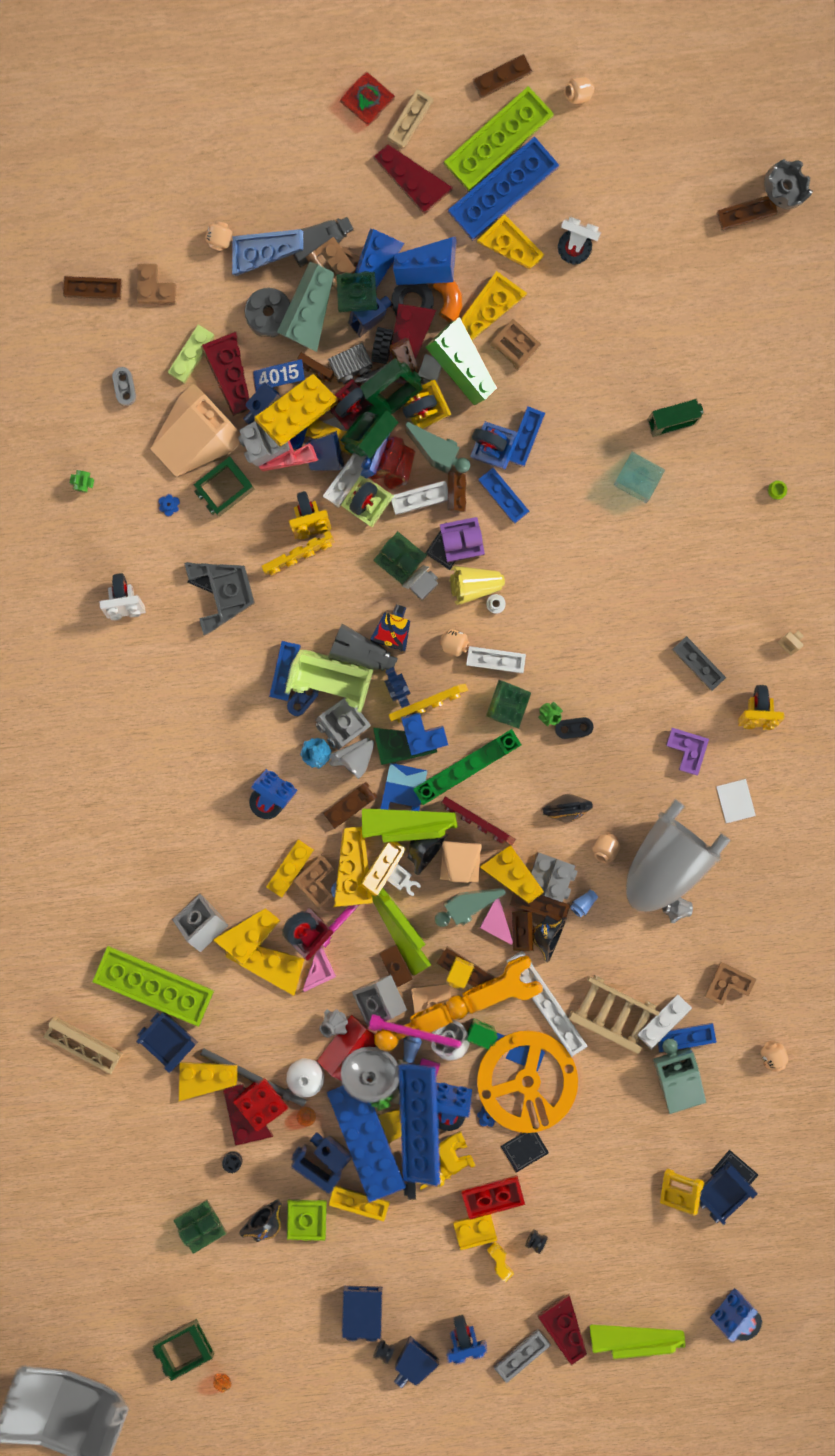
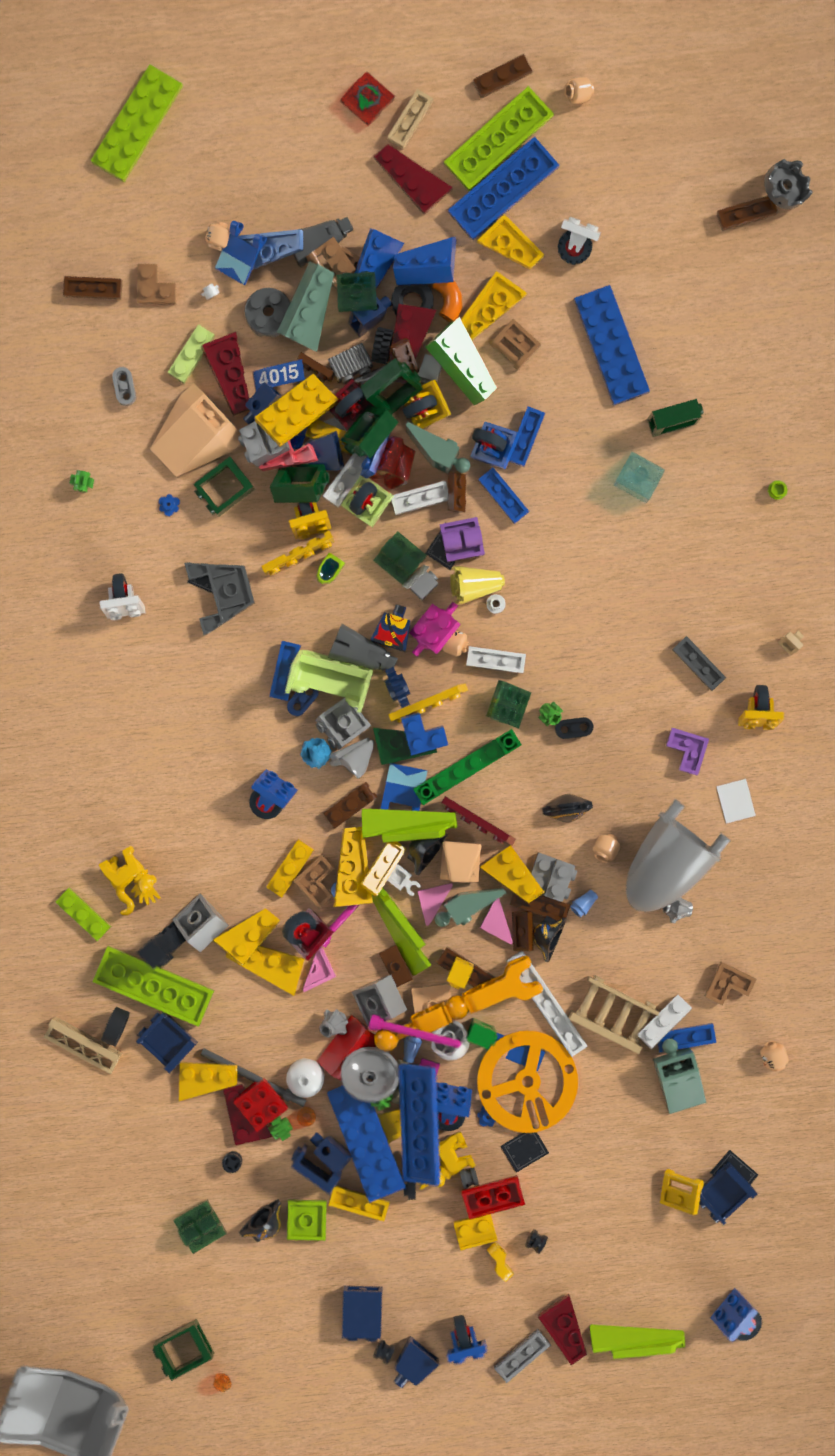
(83, 914): none -> lime plate
(115, 1026): none -> black tyre
(122, 876): none -> yellow animal
(137, 123): none -> lime plate
(161, 947): none -> black wedge
(210, 291): none -> white plate
(239, 256): none -> blue flag
(280, 1128): none -> bright green gear
(285, 492): none -> dark green window
(329, 569): none -> rock
(432, 899): none -> bright pink tile
(434, 628): none -> dark pink plate
(469, 1177): none -> dark grey wheel
(611, 345): none -> blue plate

